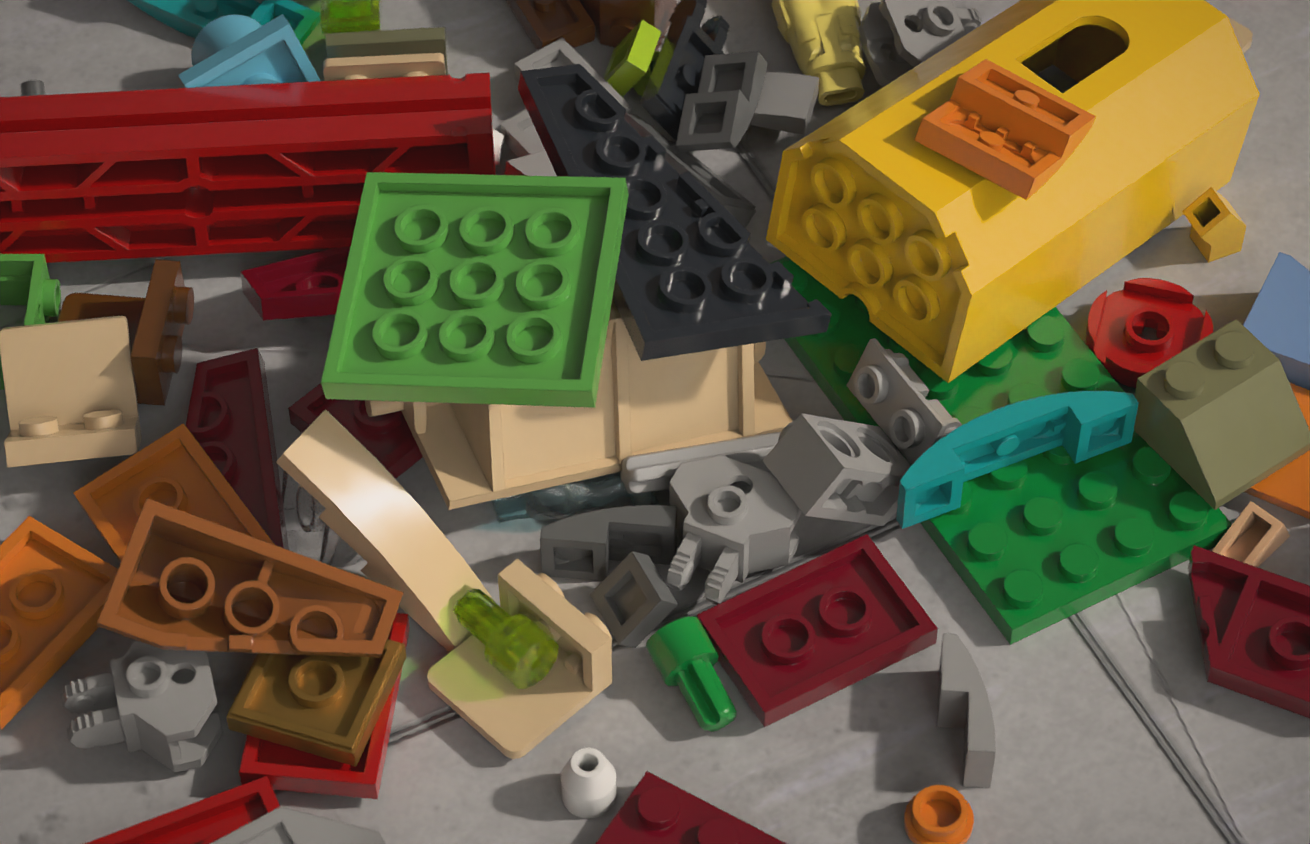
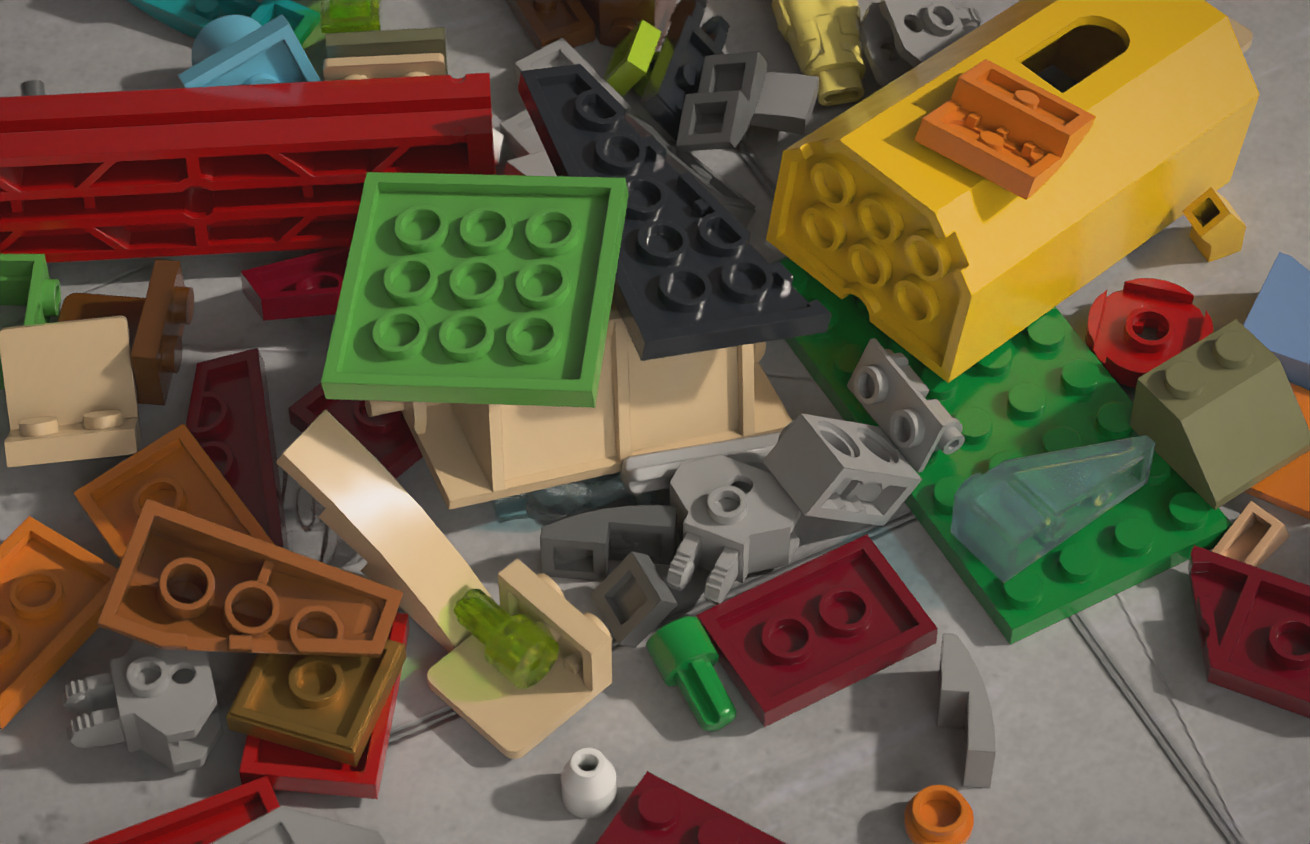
(1044, 499): none -> clear light blue slope
(1080, 421): teal slope -> none

